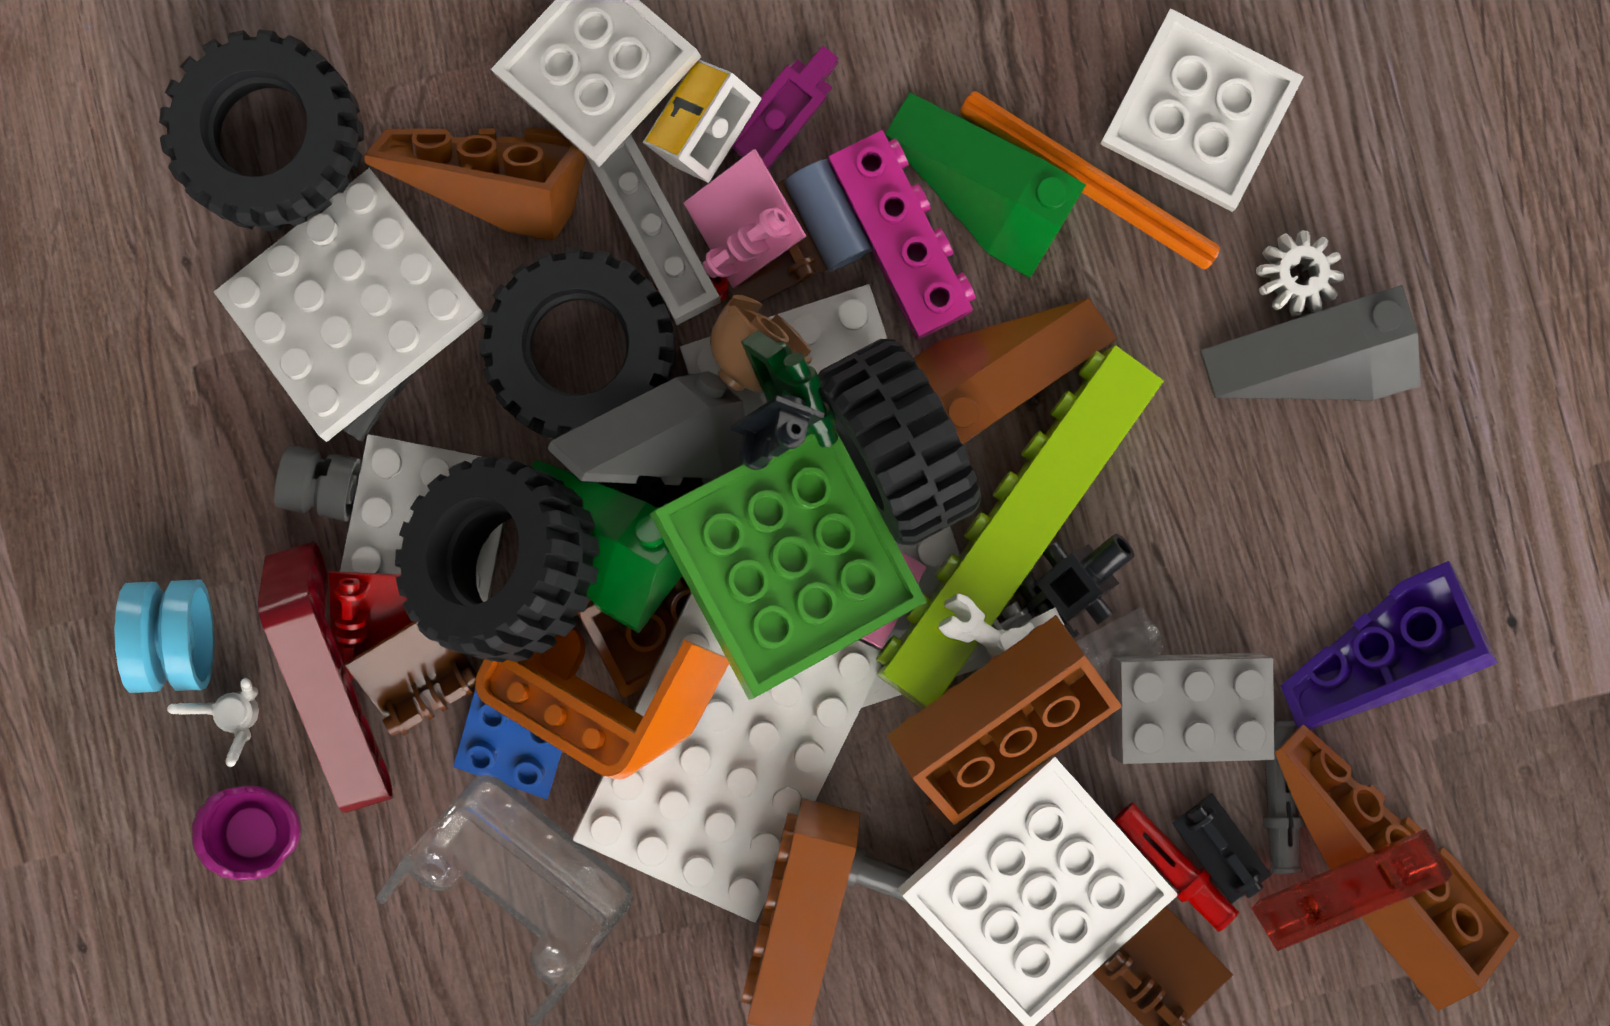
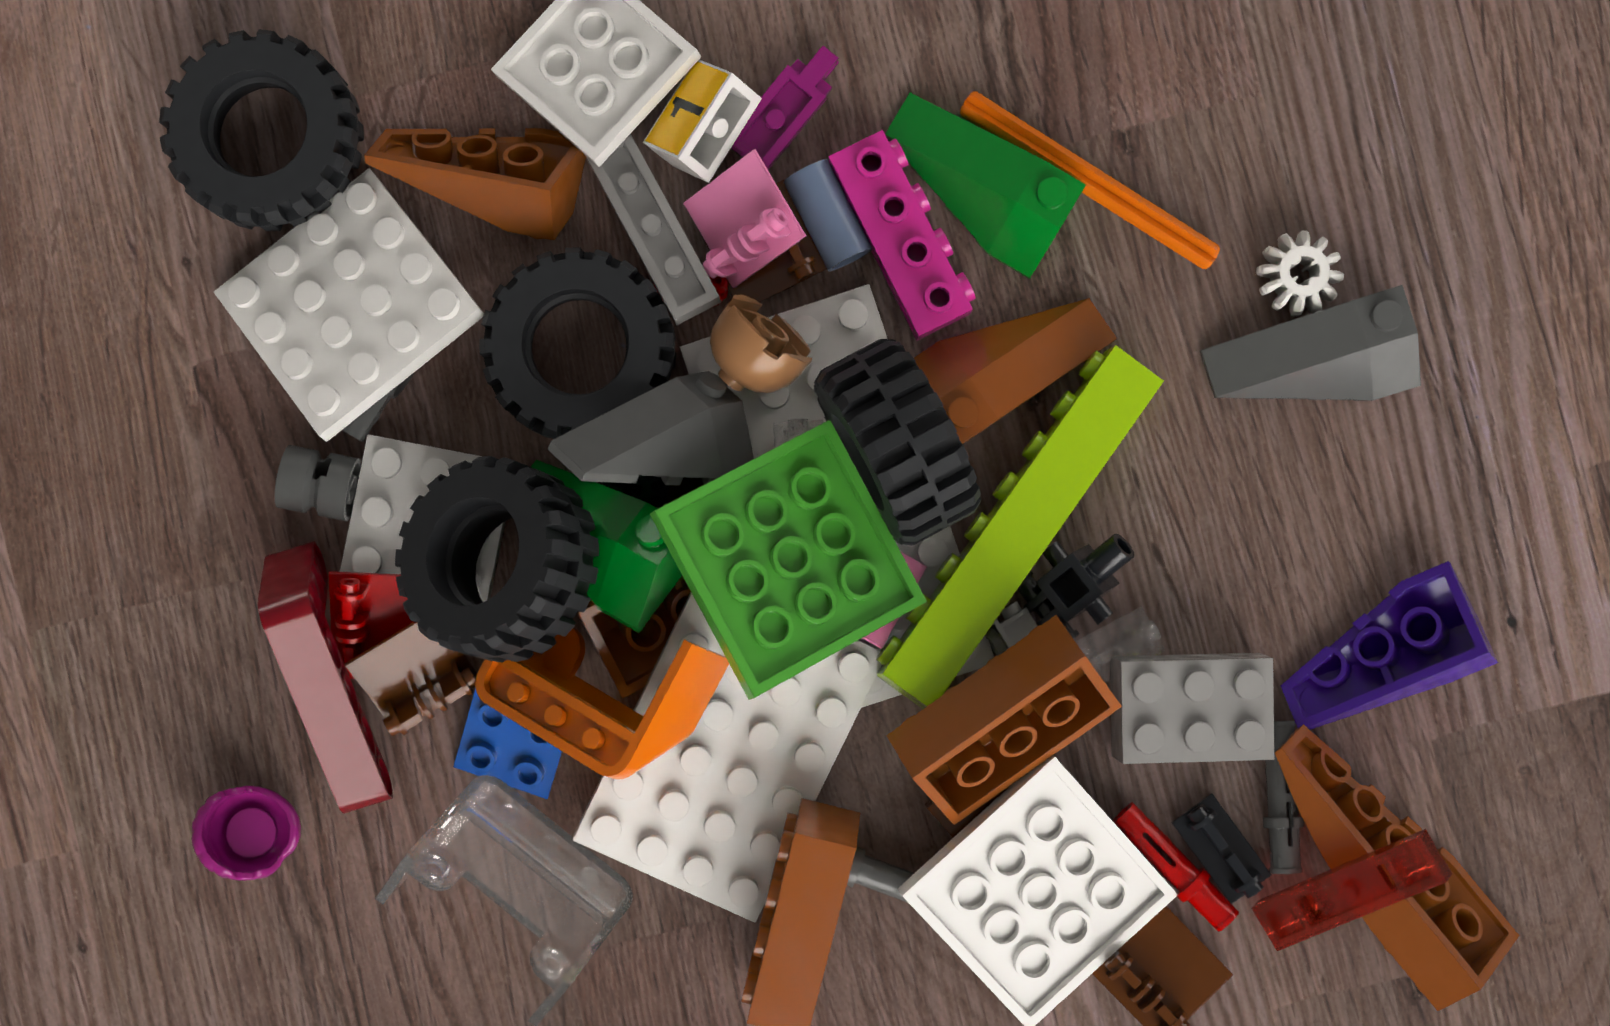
(164, 636): medium azure wheel -> none
(231, 713): white plant -> none
(774, 429): black hinge -> none
(788, 374): dark green plate -> none
(971, 626): white piece -> none
(1201, 110): white plate -> none

